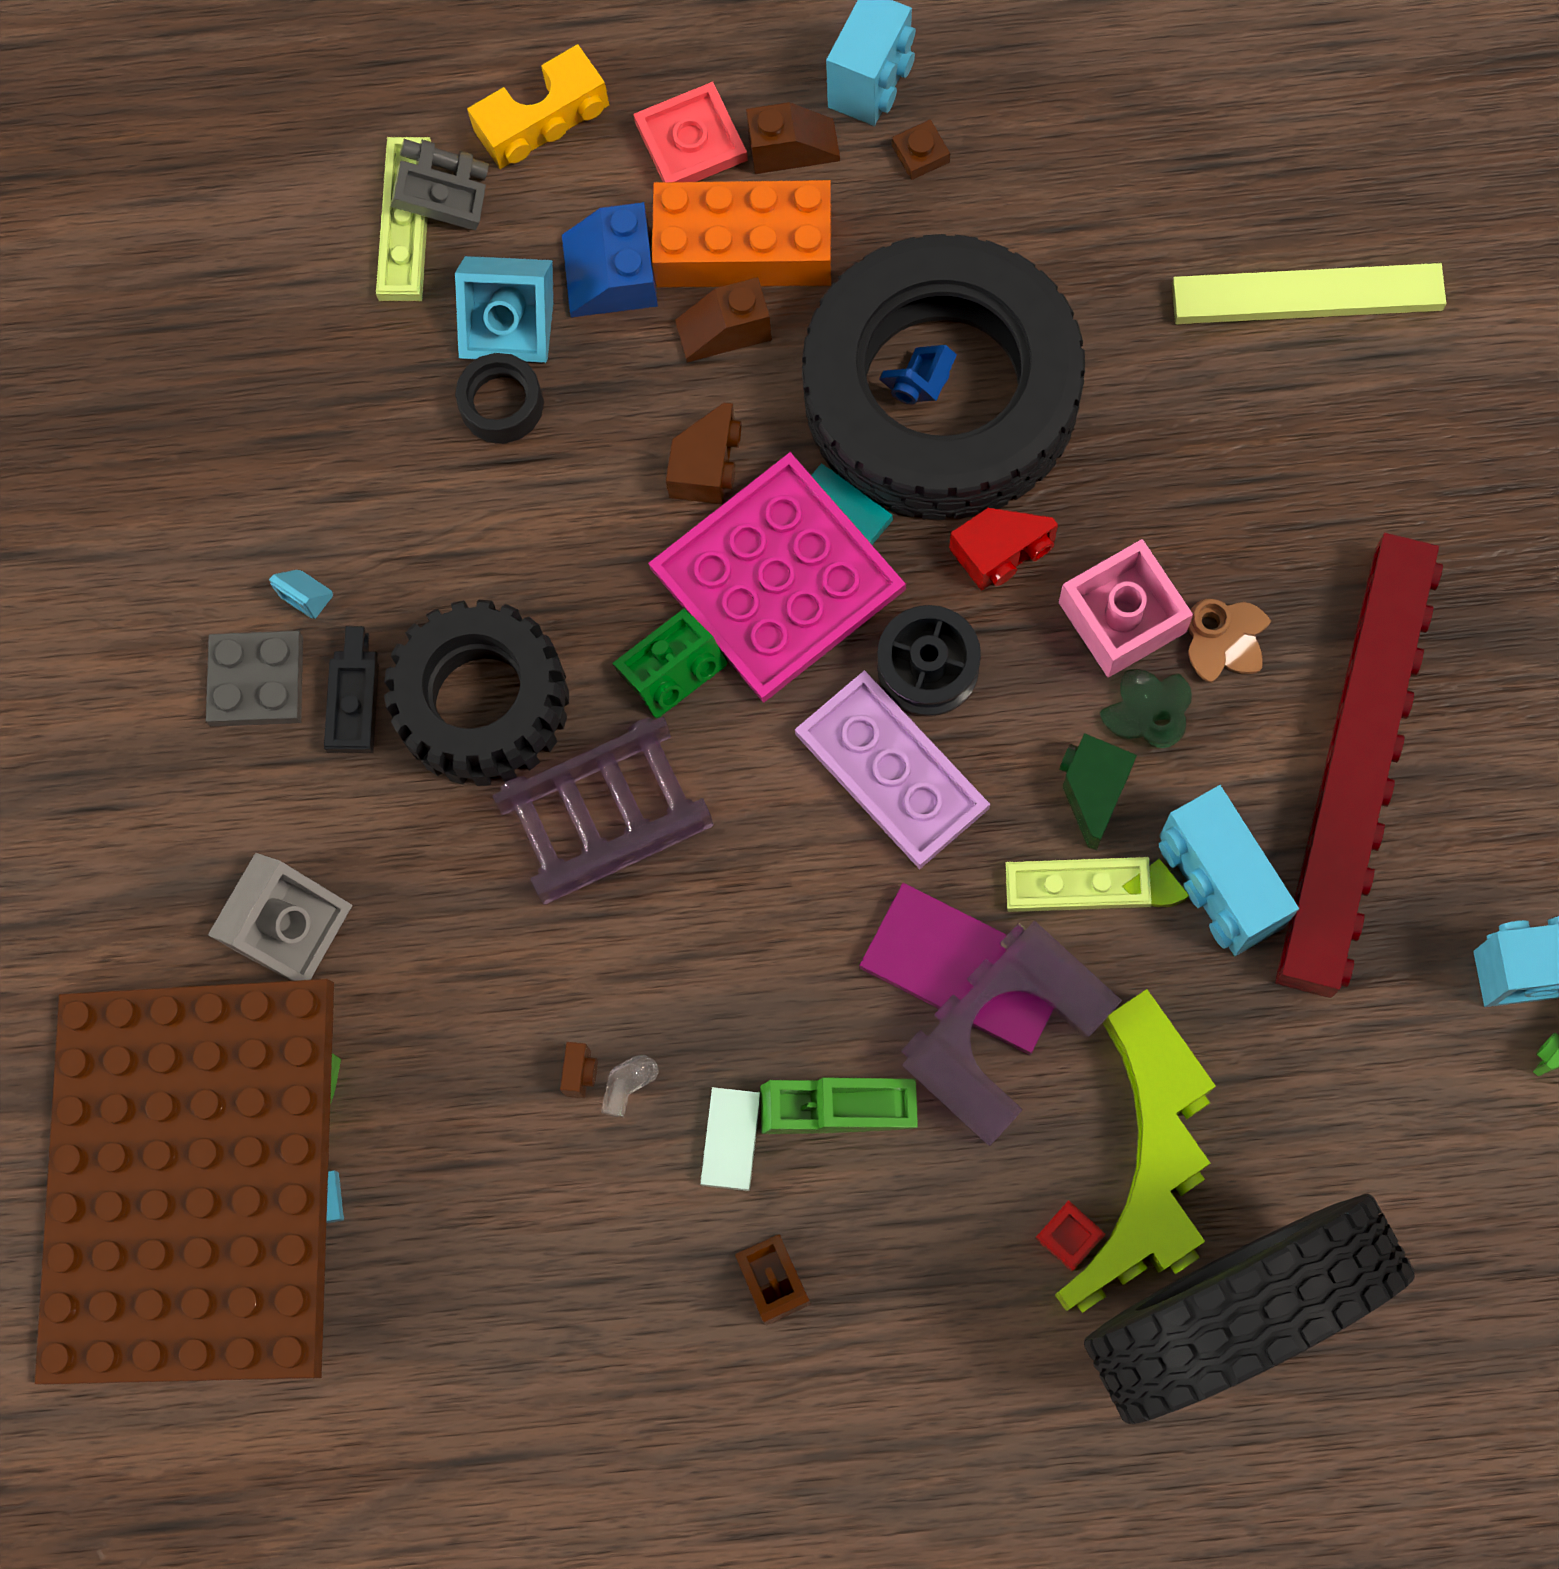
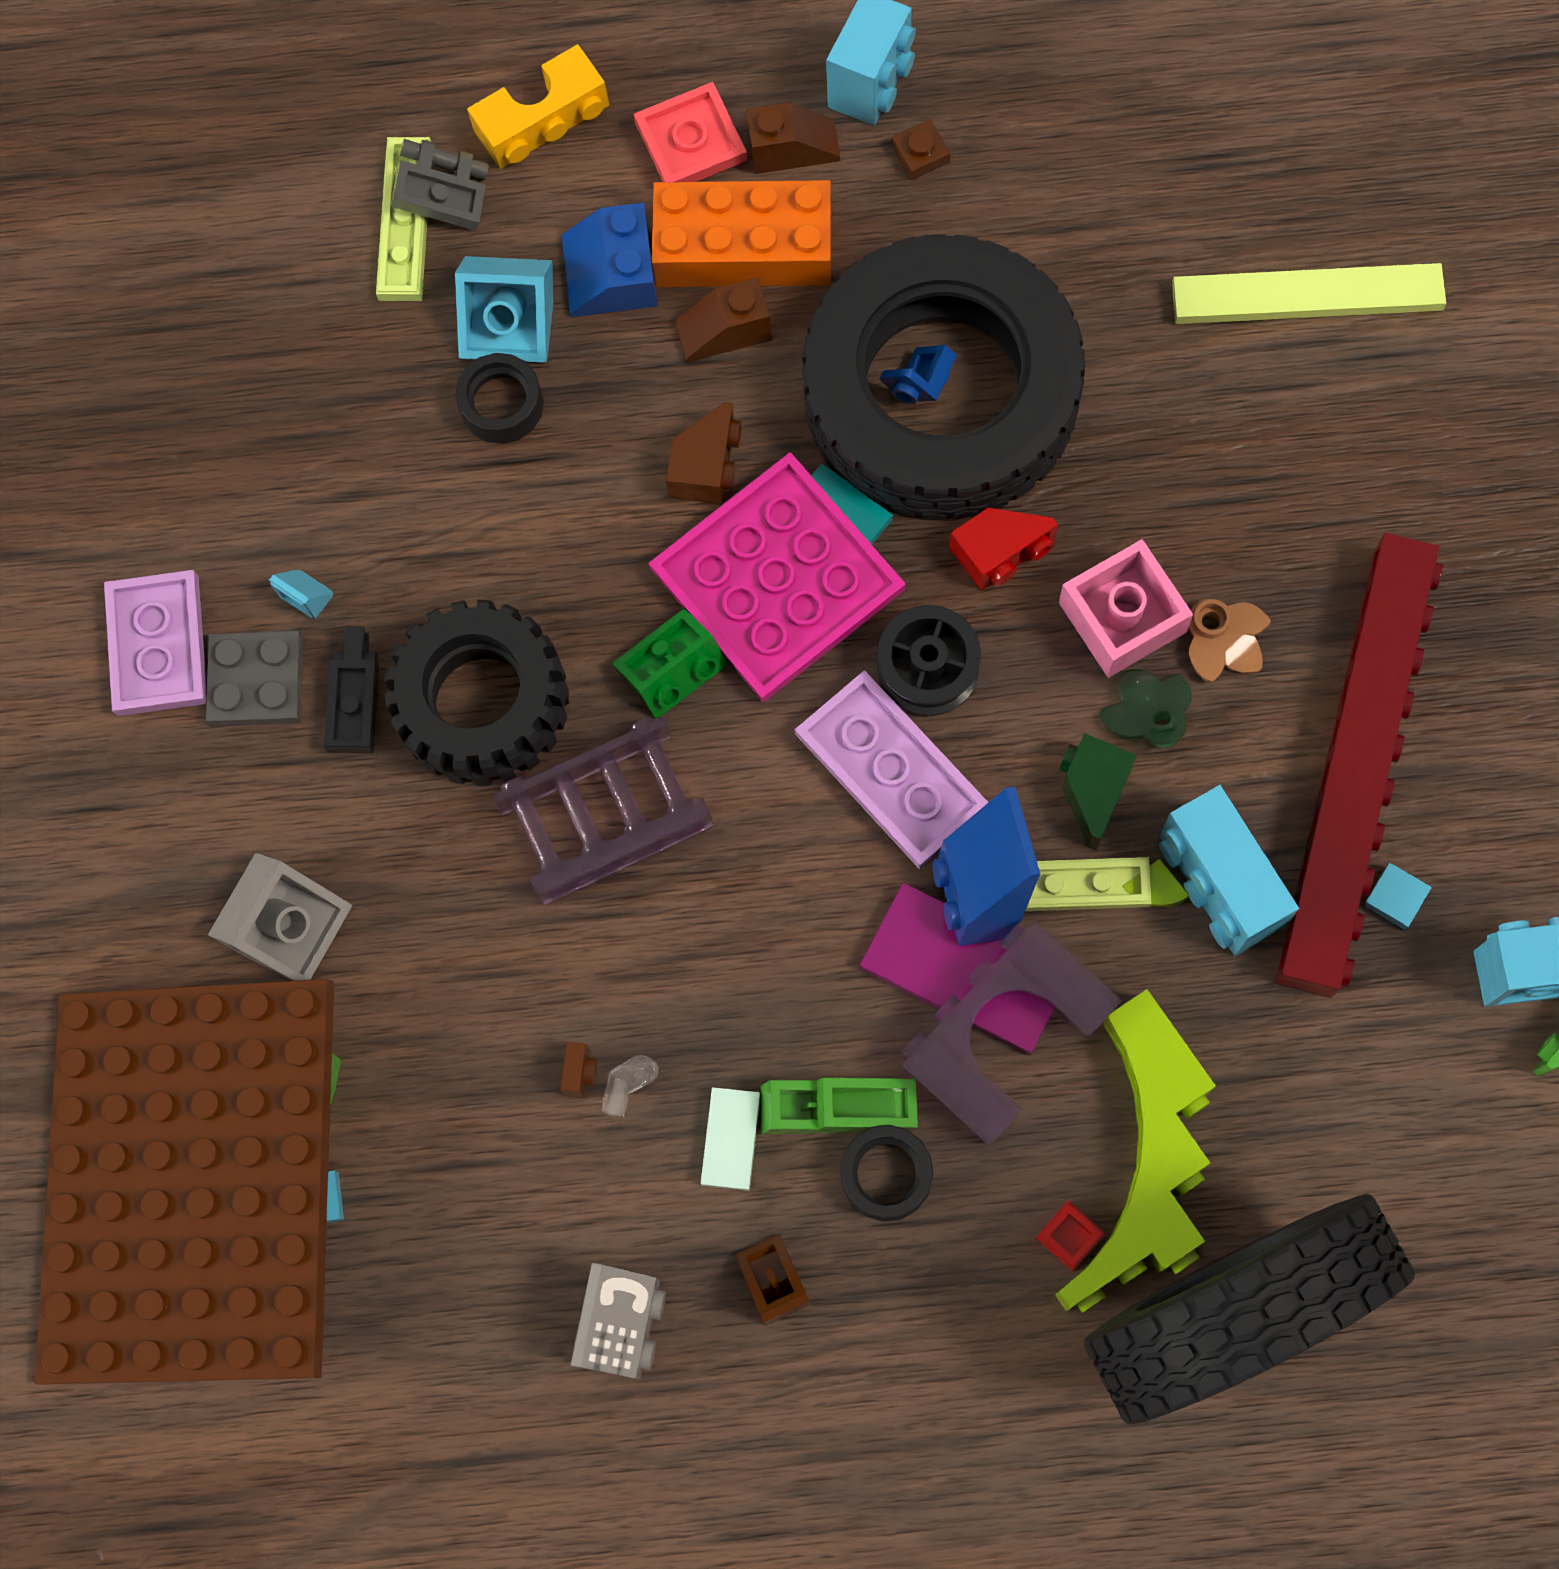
(155, 643): none -> lavender plate
(618, 1322): none -> light grey slope
(881, 1136): none -> black tyre
(987, 871): none -> blue slope
(1397, 896): none -> medium azure tile

